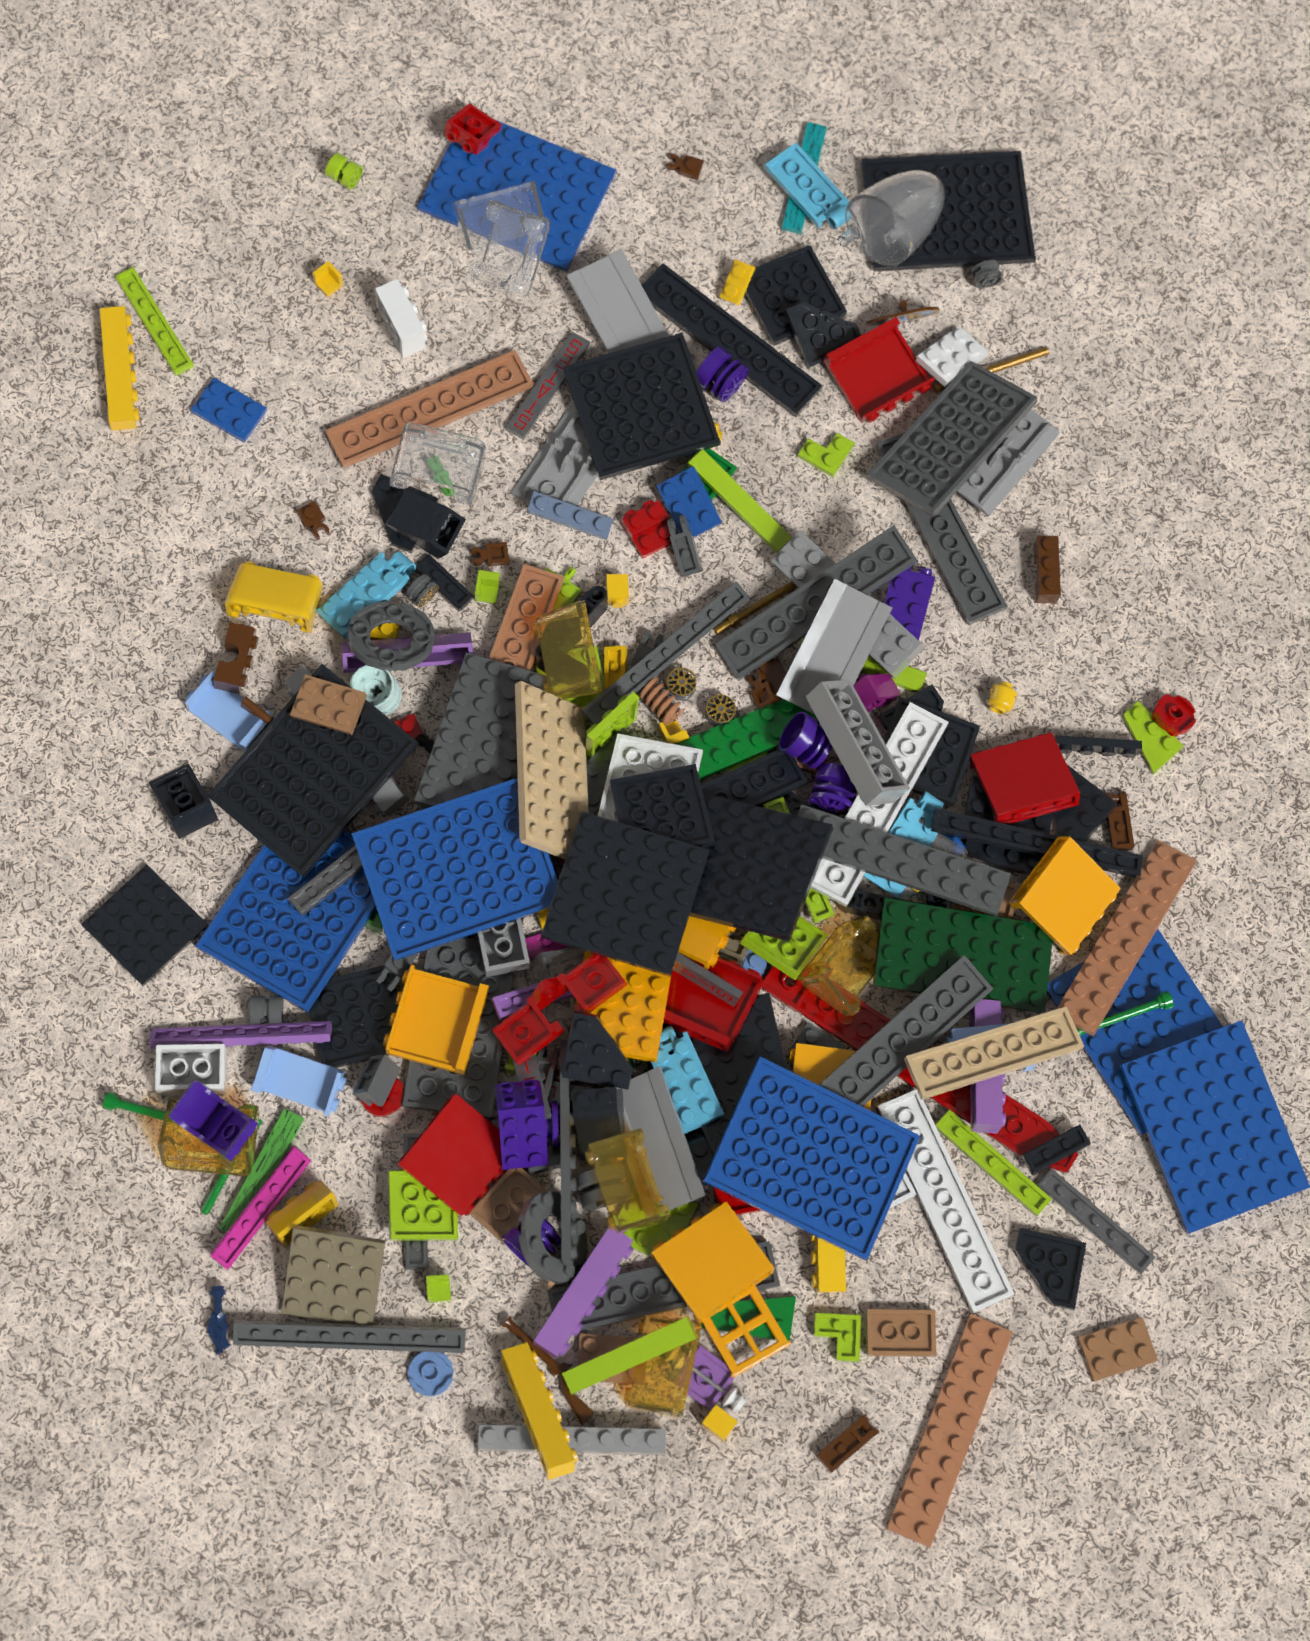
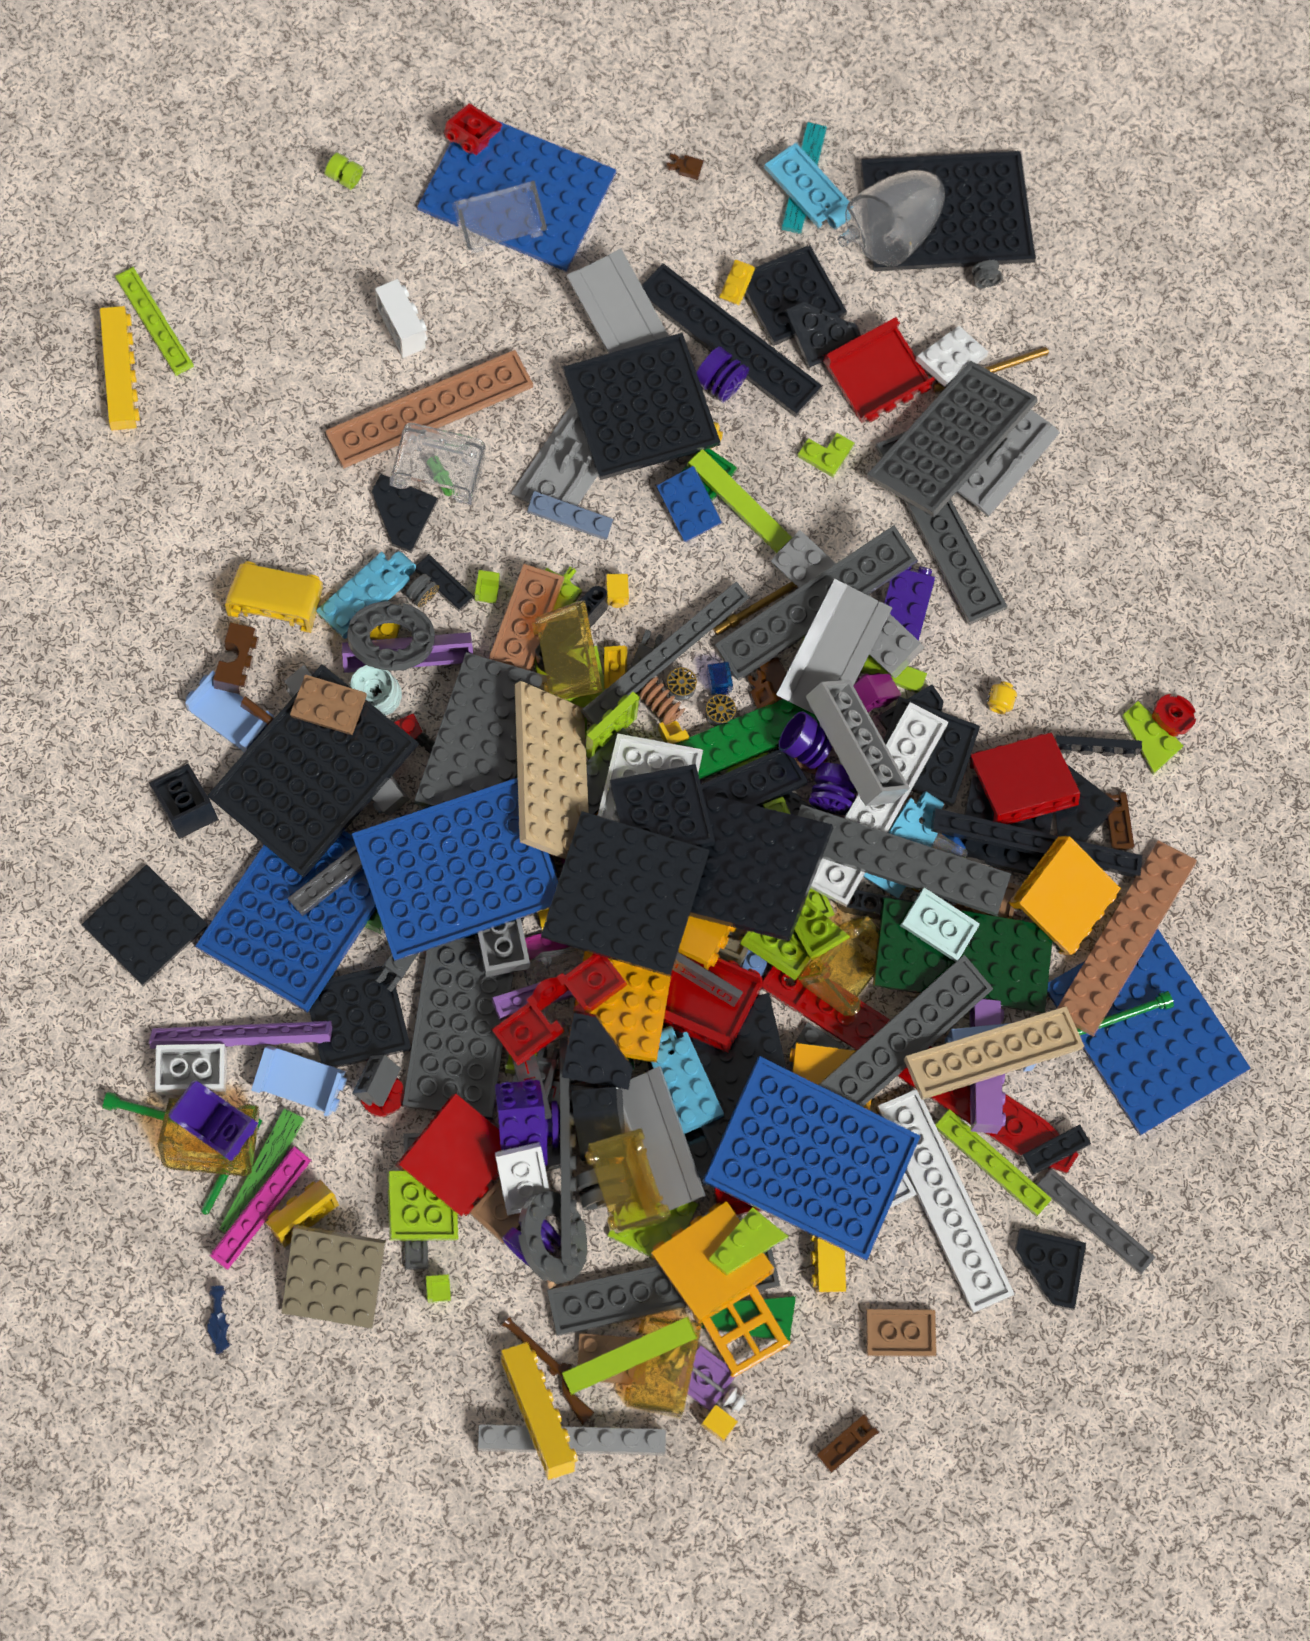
(229, 410): blue plate -> none
(266, 1009): dark grey wheel -> none
(312, 517): reddish brown plate -> none
(327, 279): yellow panel -> none
(349, 1336): dark grey plate -> none
(426, 523): black slope -> none
(429, 1380): medium blue tile -> none
(436, 1020): light orange panel -> none
(495, 554): reddish brown plate -> none
(511, 250): clear windscreen -> none
(521, 1175): none -> white plate
(547, 386): flat silver tile -> none
(583, 1292): medium lavender brick -> none
(647, 528): red plate -> none
(684, 548): dark grey hinge -> none
(719, 678): none -> clear blue brick
(749, 1239): none -> lime wing
(818, 931): none -> lime wing
(845, 1330): lime plate -> none
(906, 315): shield -> none
(940, 924): none -> light aqua plate
(949, 1431): nougat plate -> none
(1048, 569): reddish brown arch -> none
(1117, 1349): medium nougat plate -> none
(1214, 1127): blue plate -> none

